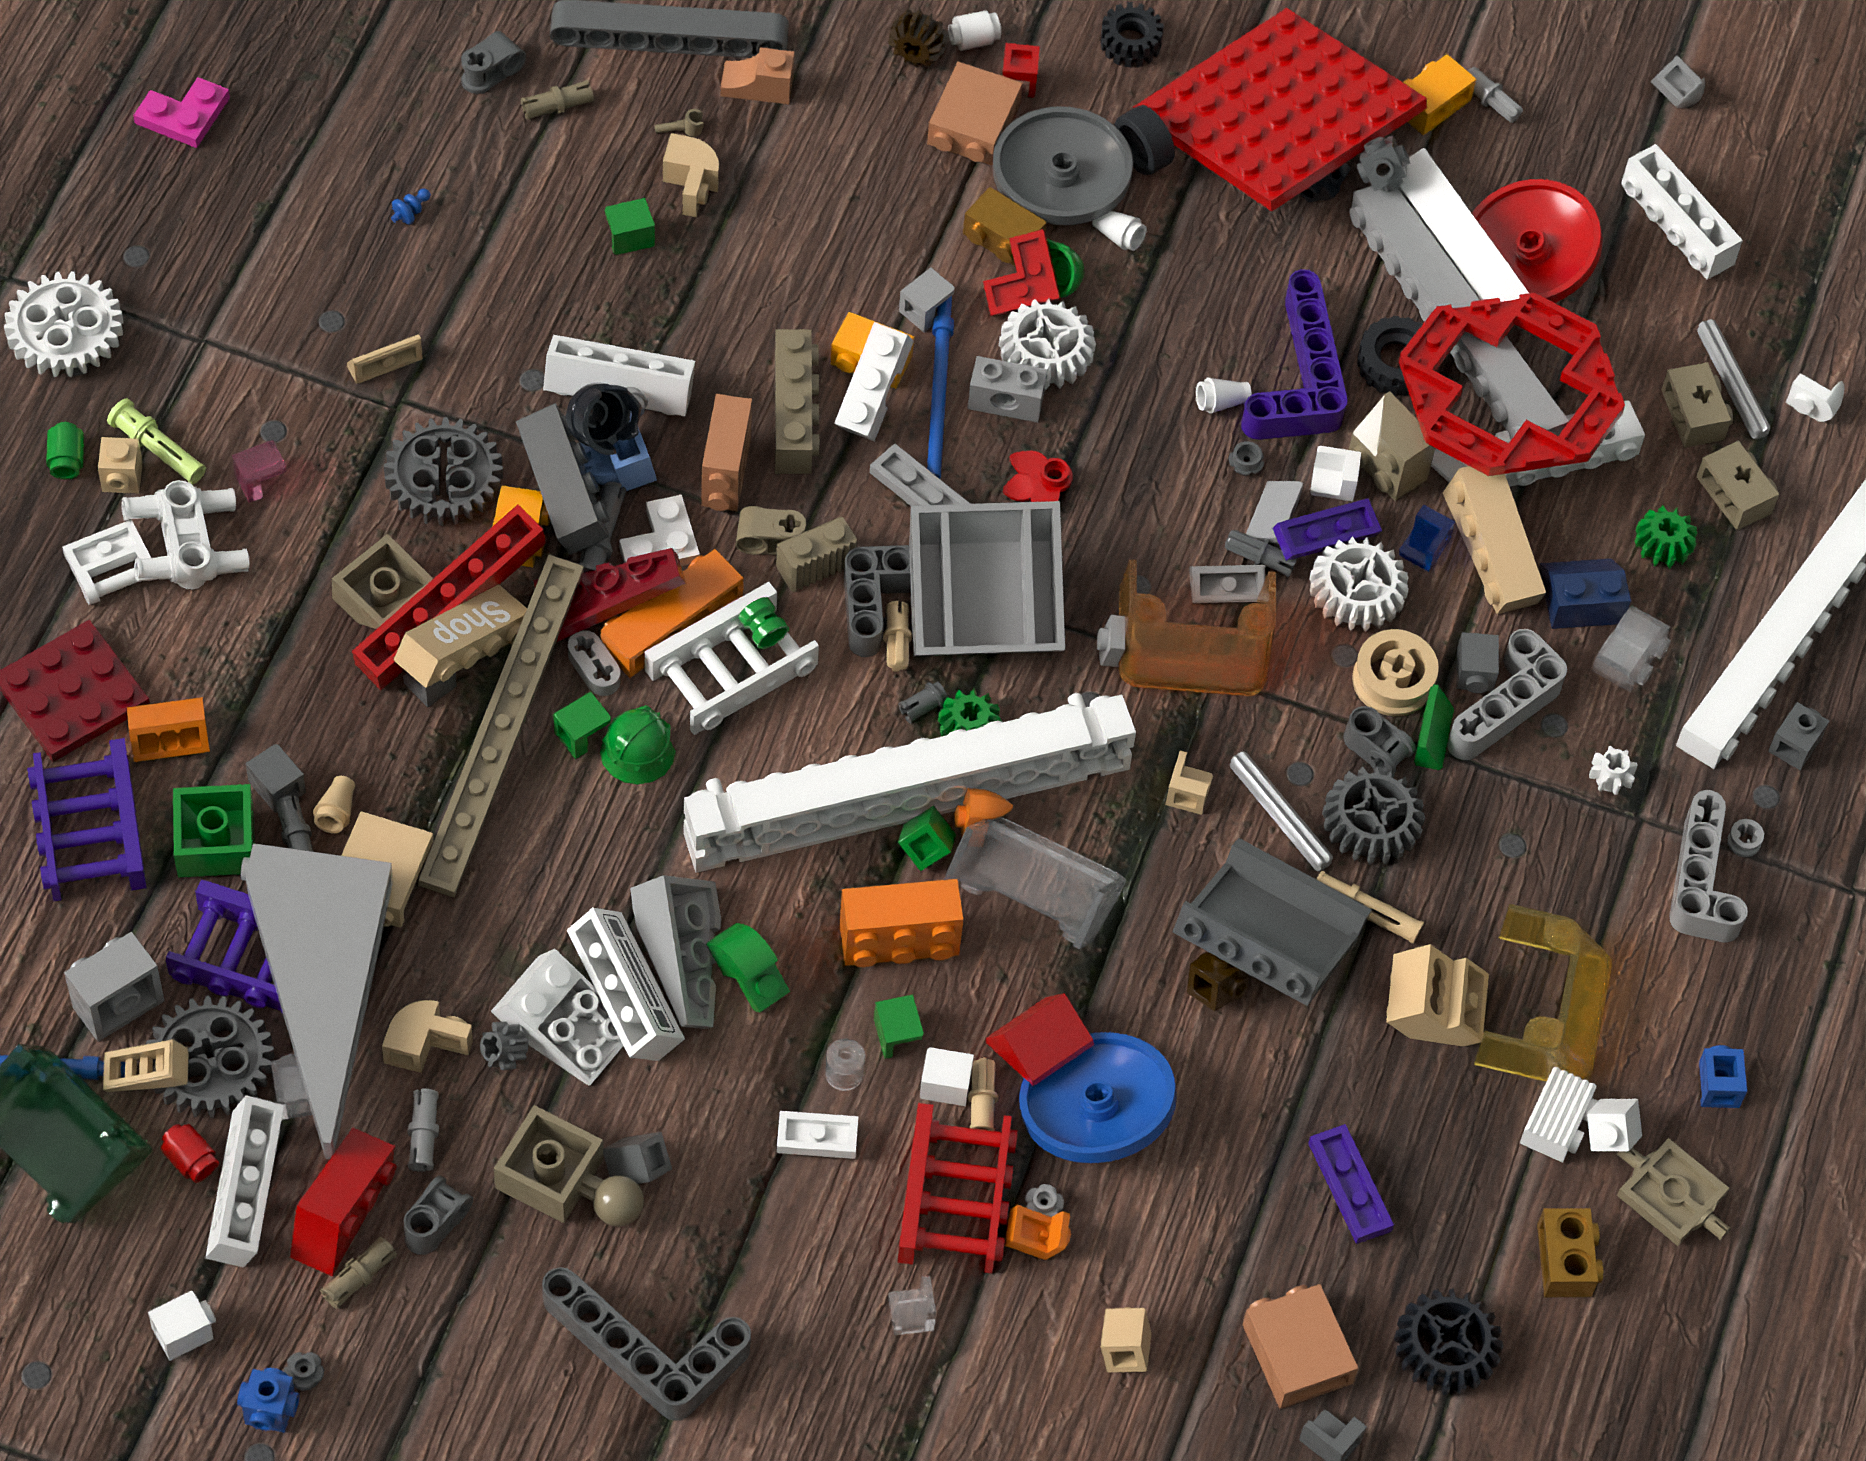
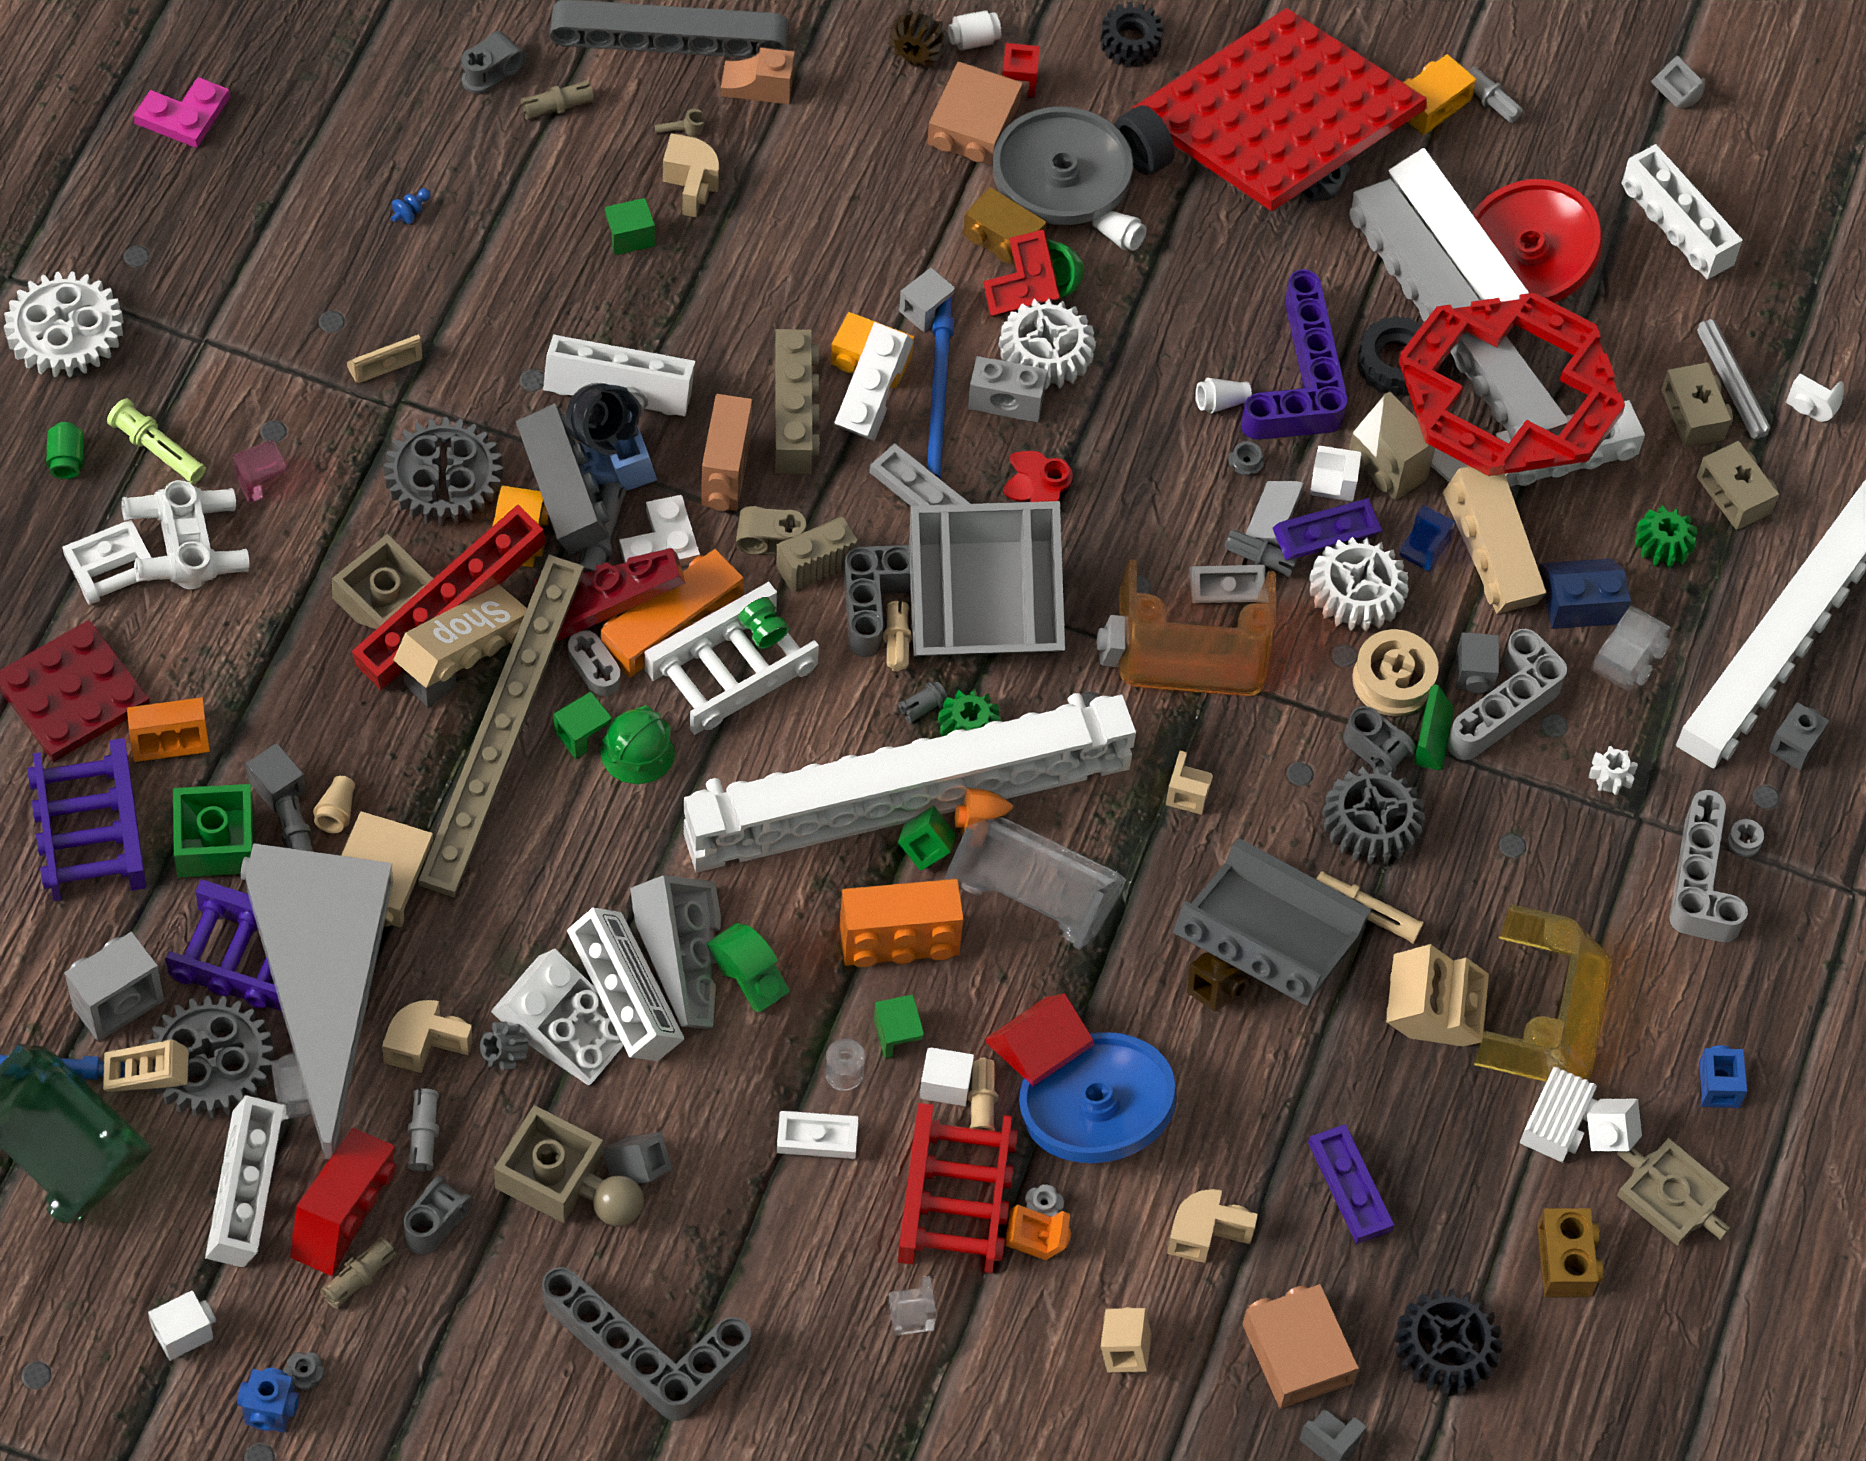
(120, 465): tan brick -> none
(189, 1152): red brick -> none
(1201, 1218): none -> tan brick
(1281, 811): light grey axle -> none
(1388, 152): dark grey brick -> none

